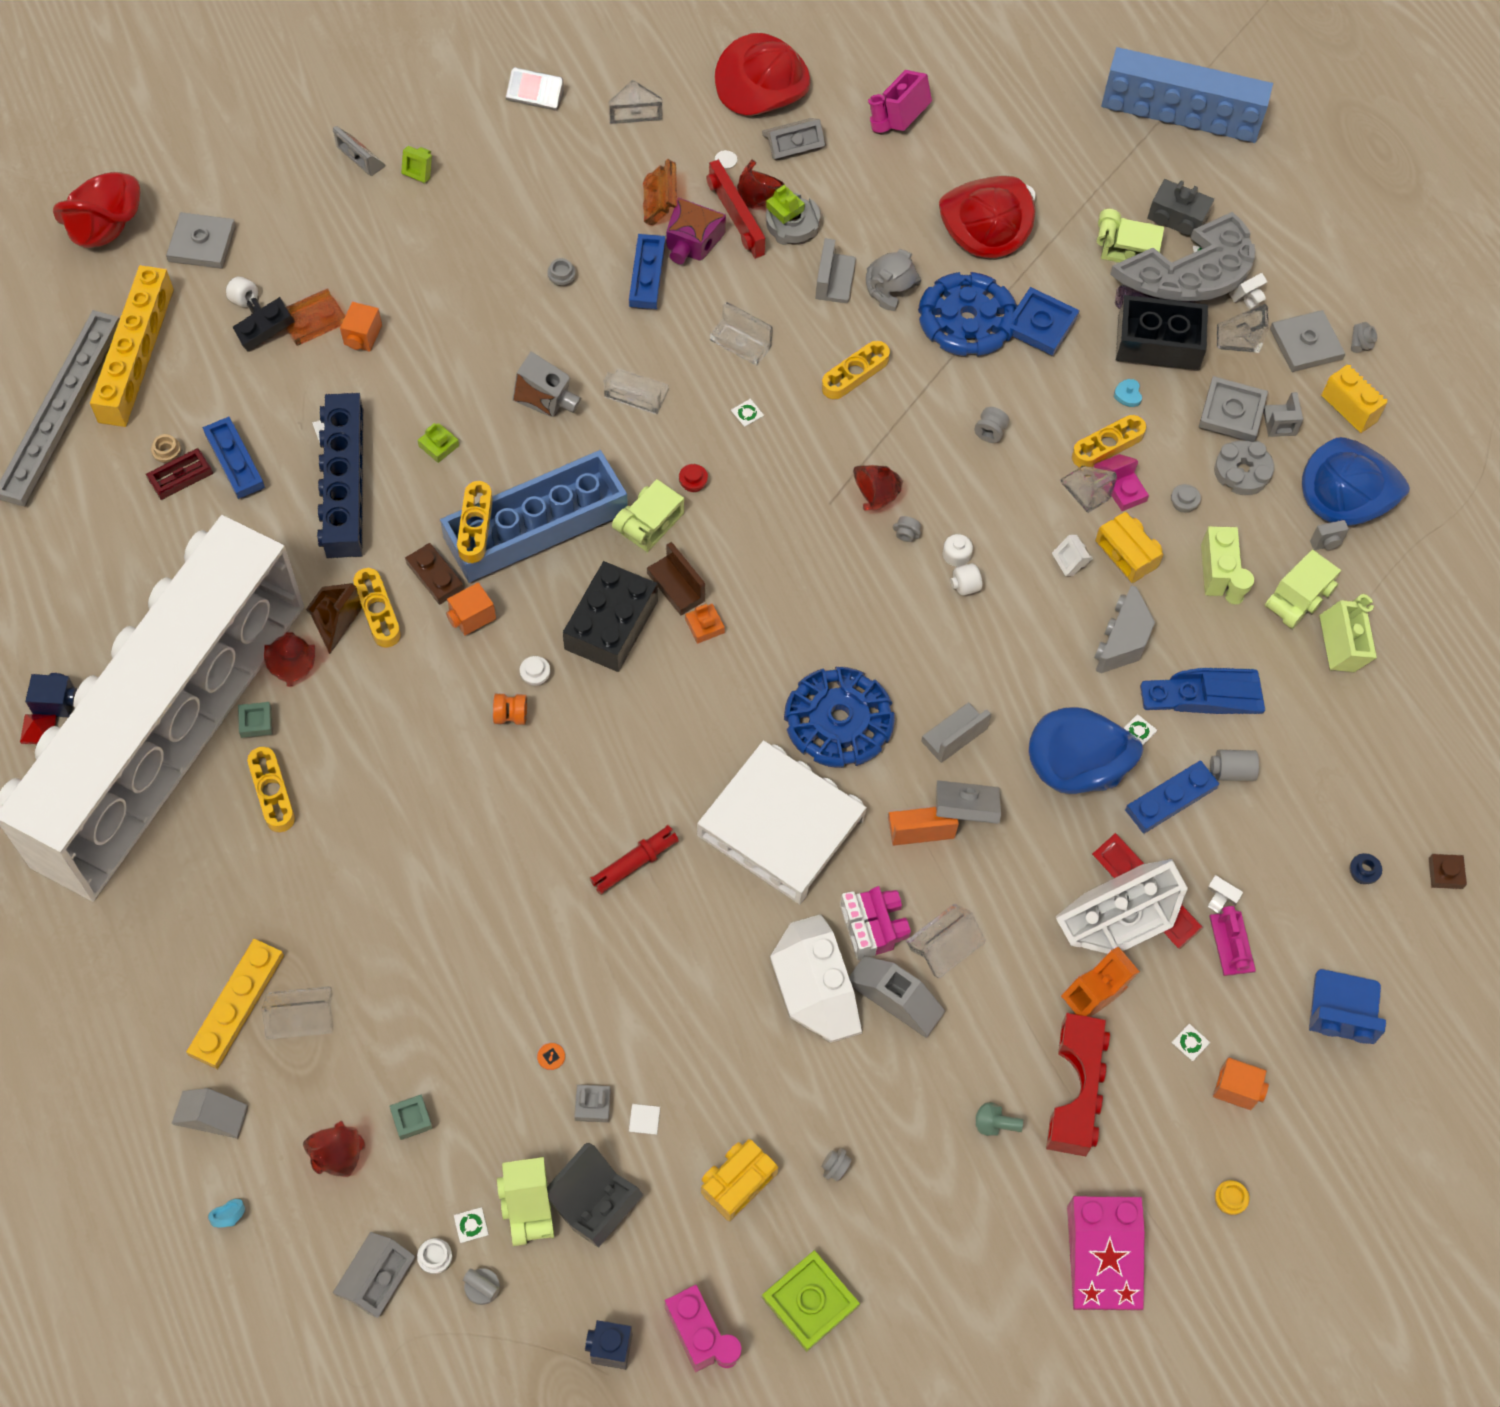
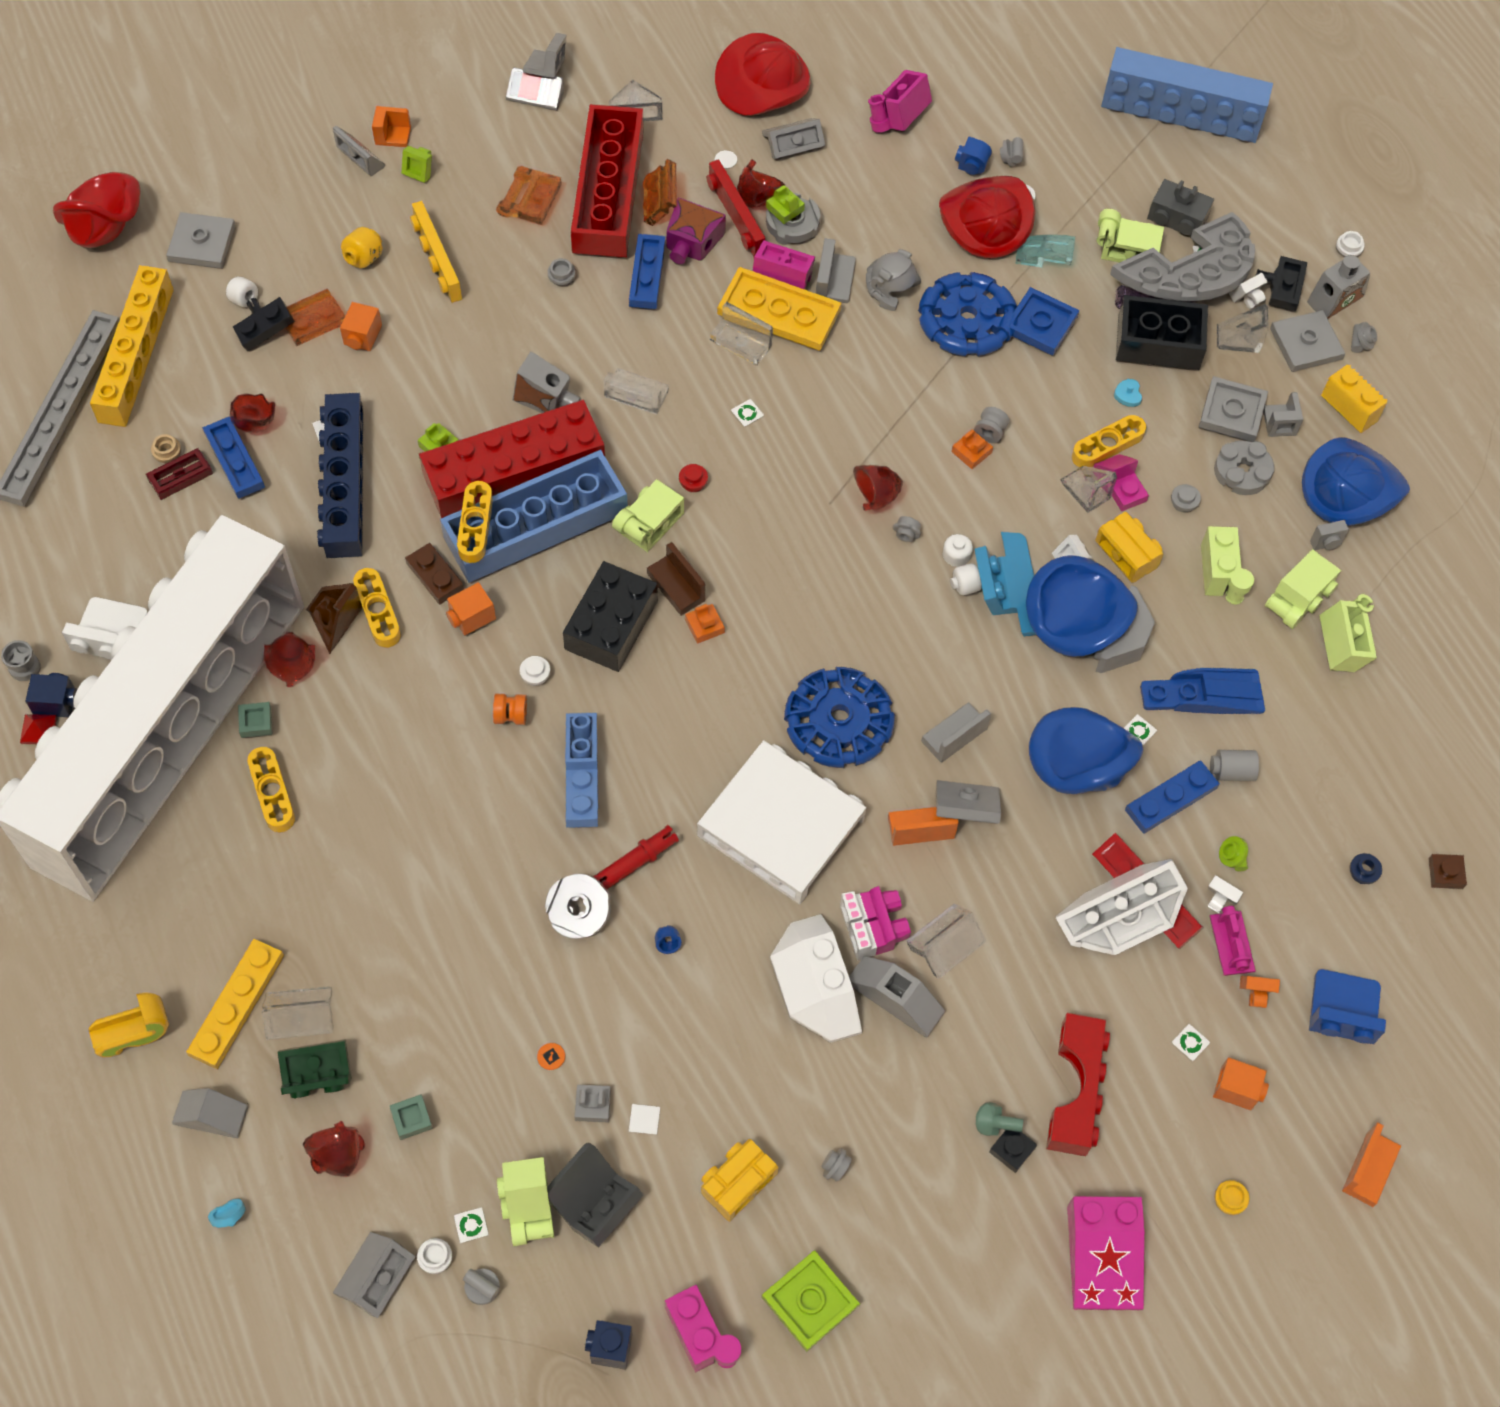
(20, 660): none -> light grey wheel
(101, 626): none -> white bracket
(130, 1027): none -> yellow animal
(252, 412): none -> clear red hair
(314, 1068): none -> dark green bracket
(361, 247): none -> yellow head
(391, 126): none -> orange panel
(438, 258): none -> yellow plate
(509, 454): none -> red brick
(536, 199): none -> clear orange plate
(547, 62): none -> light grey panel
(562, 915): none -> plate
(581, 770): none -> medium blue slope
(607, 181): none -> red brick
(671, 946): none -> blue hinge
(784, 264): none -> dark pink hinge
(787, 308): none -> yellow plate
(851, 380): yellow beam -> none
(972, 449): none -> orange tile
(973, 156): none -> blue plate
(1007, 578): none -> dark azure plate
(1012, 151): none -> light grey plate
(1013, 1149): none -> black plate
(1046, 248): none -> clear light blue slope
(1078, 606): none -> blue piece
(1101, 985): orange brick -> none
(1234, 853): none -> lime plate
(1259, 988): none -> orange tile
(1286, 282): none -> black plate
(1347, 283): none -> light grey torso
(1350, 243): none -> white plate
(1371, 1167): none -> orange panel

